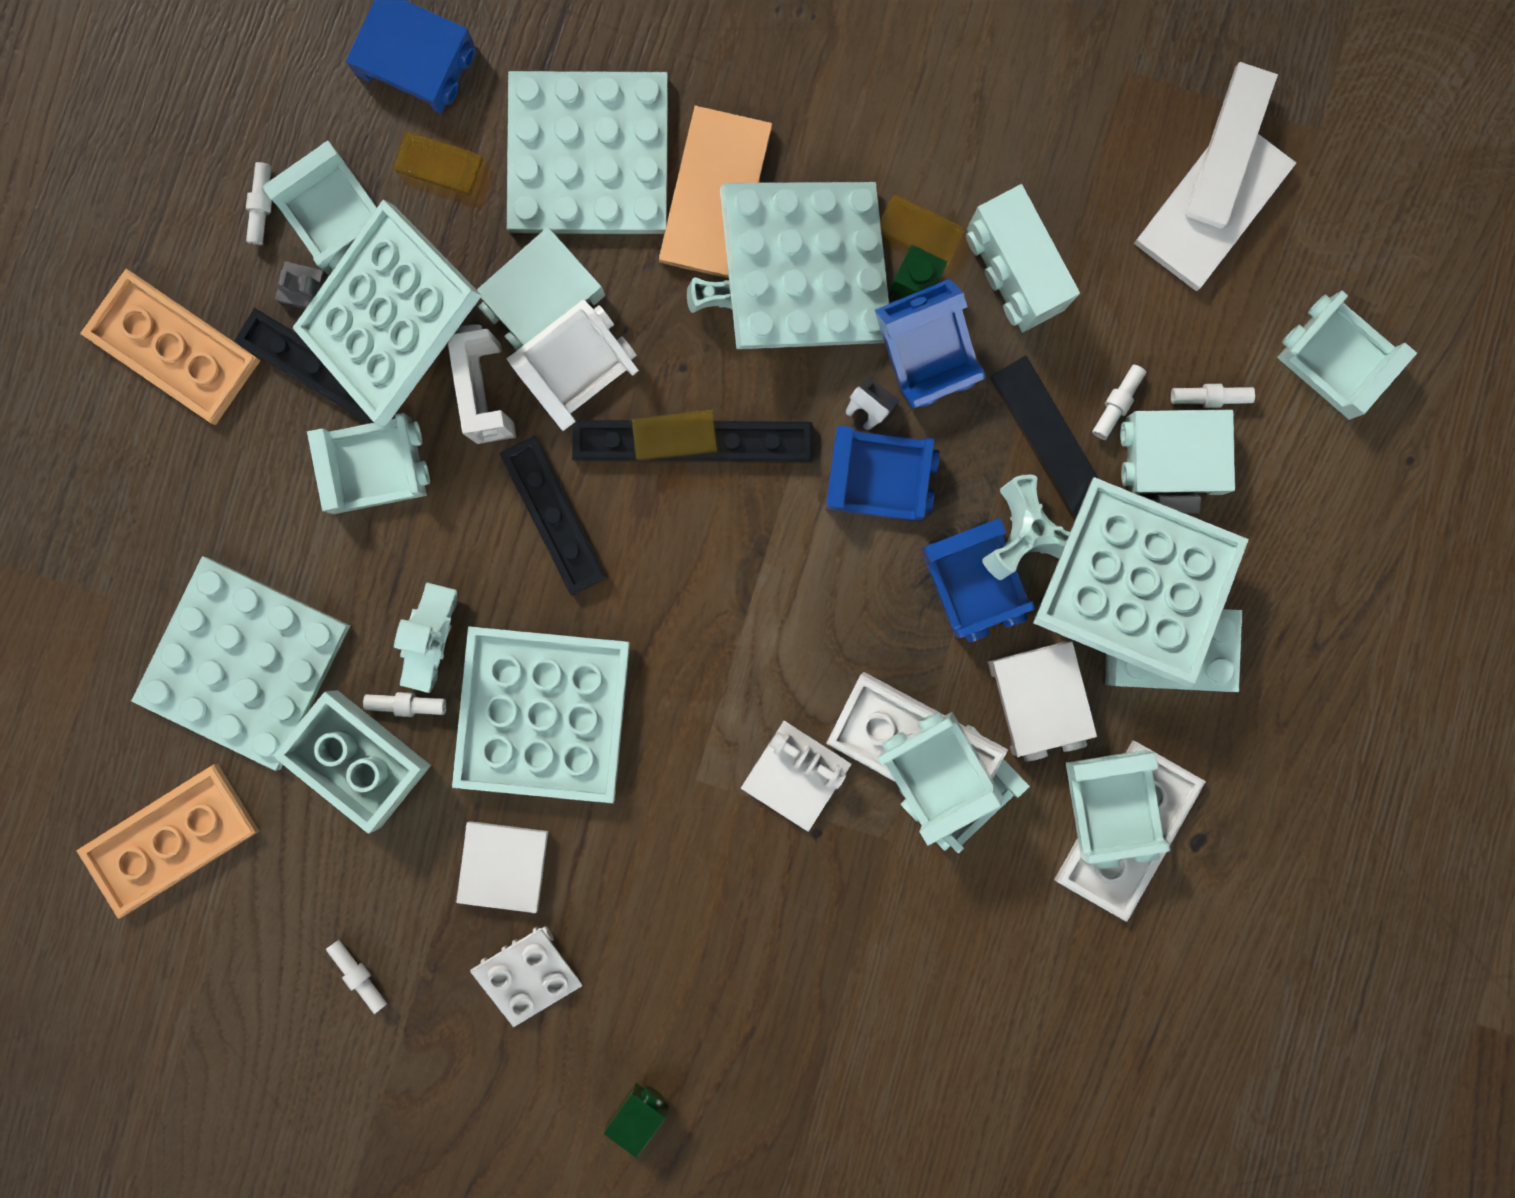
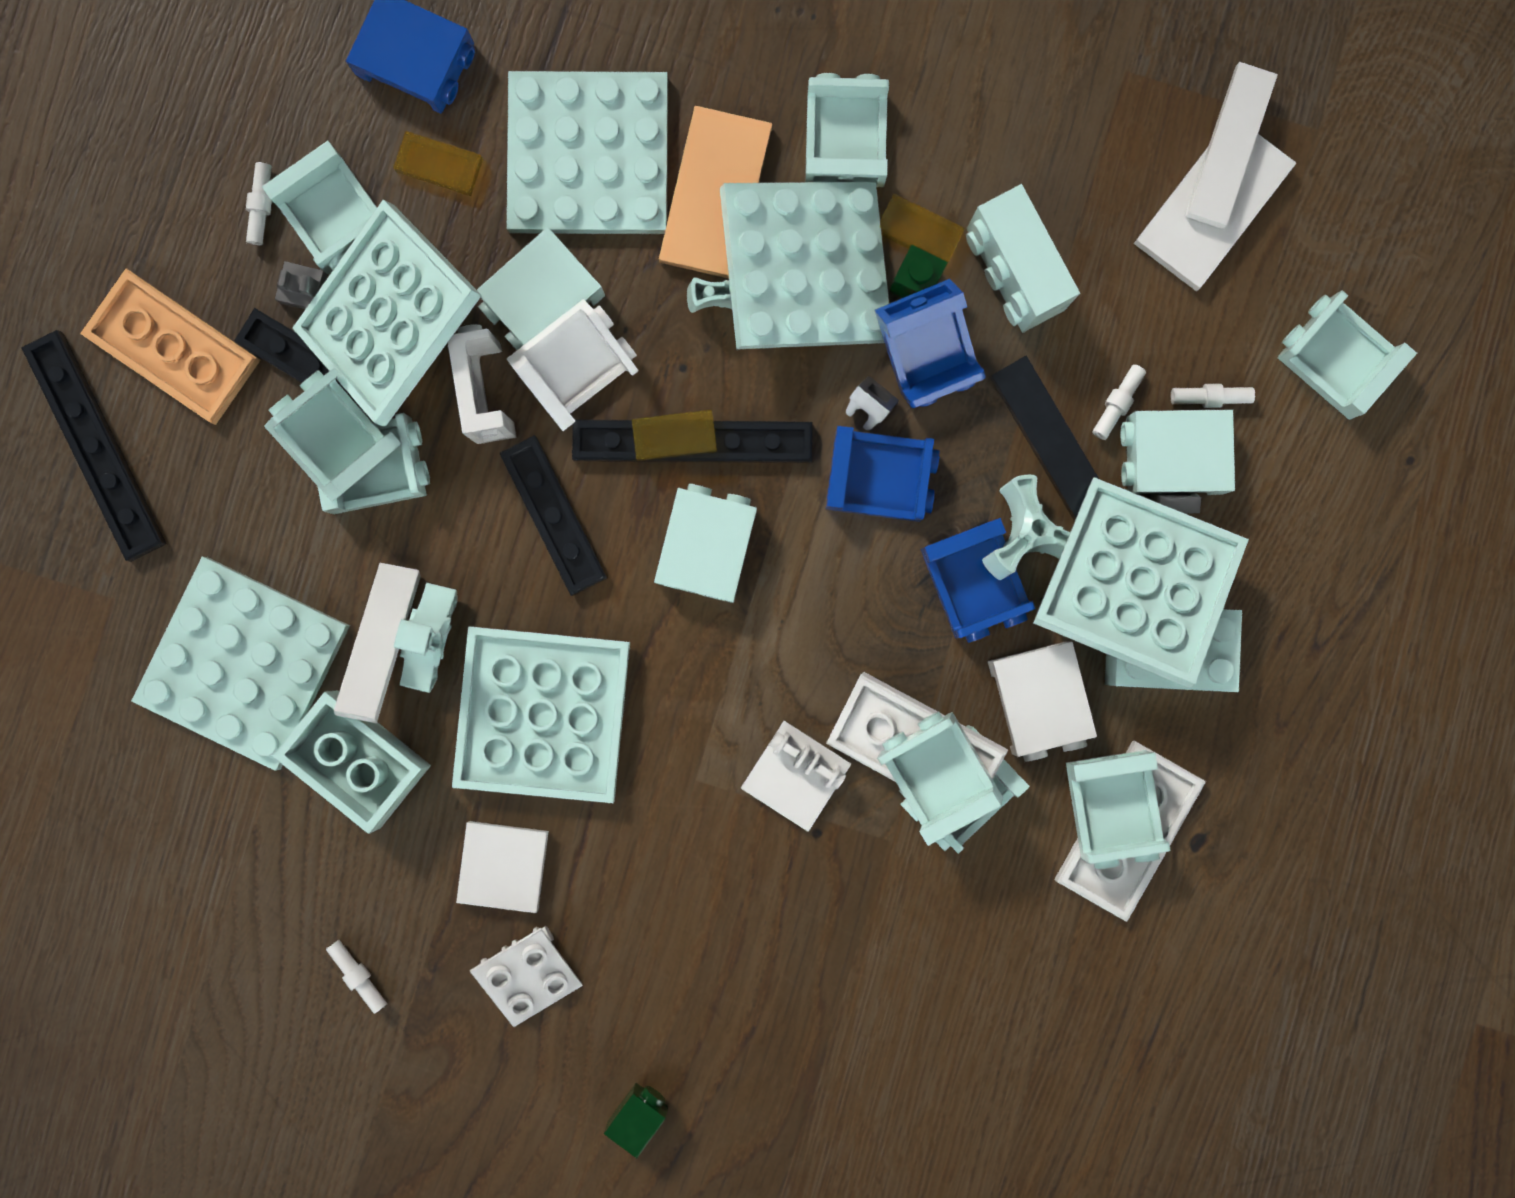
(94, 445): none -> black tile
(167, 840): light nougat tile -> none
(329, 434): none -> light aqua panel
(374, 649): none -> white tile
(404, 704): white bar -> none
(706, 543): none -> light aqua panel
(846, 129): none -> light aqua panel

